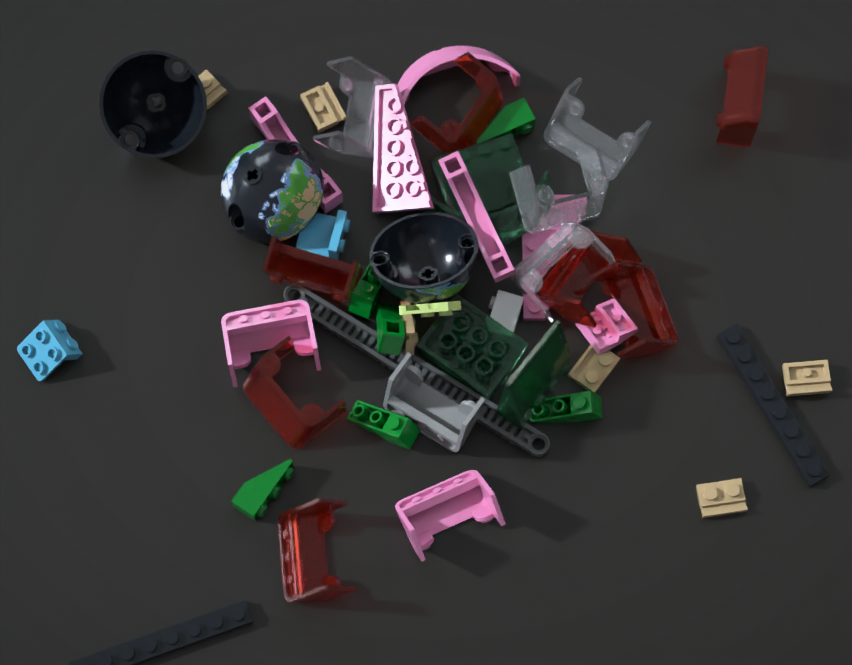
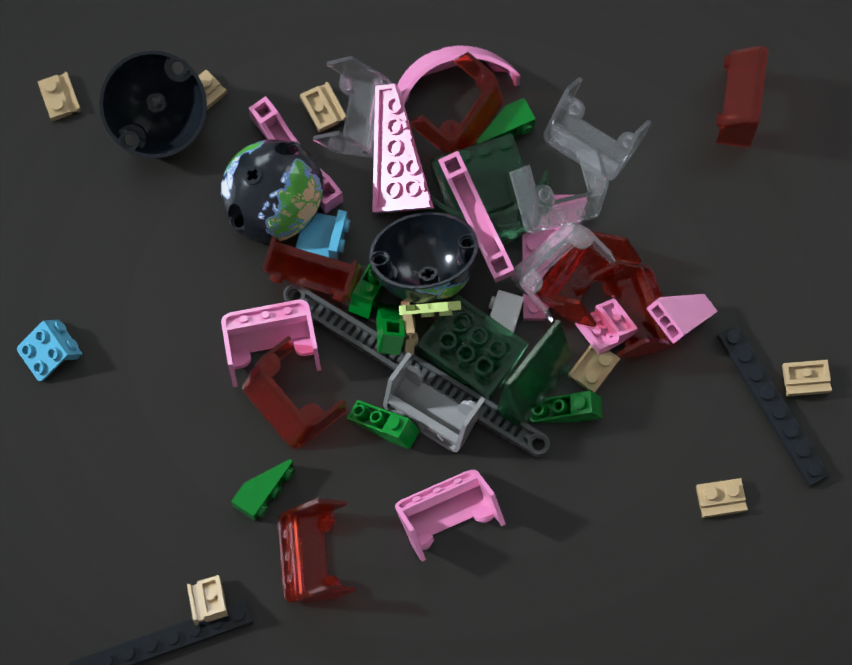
(59, 96): none -> tan plate
(207, 600): none -> tan plate
(681, 314): none -> bright pink slope

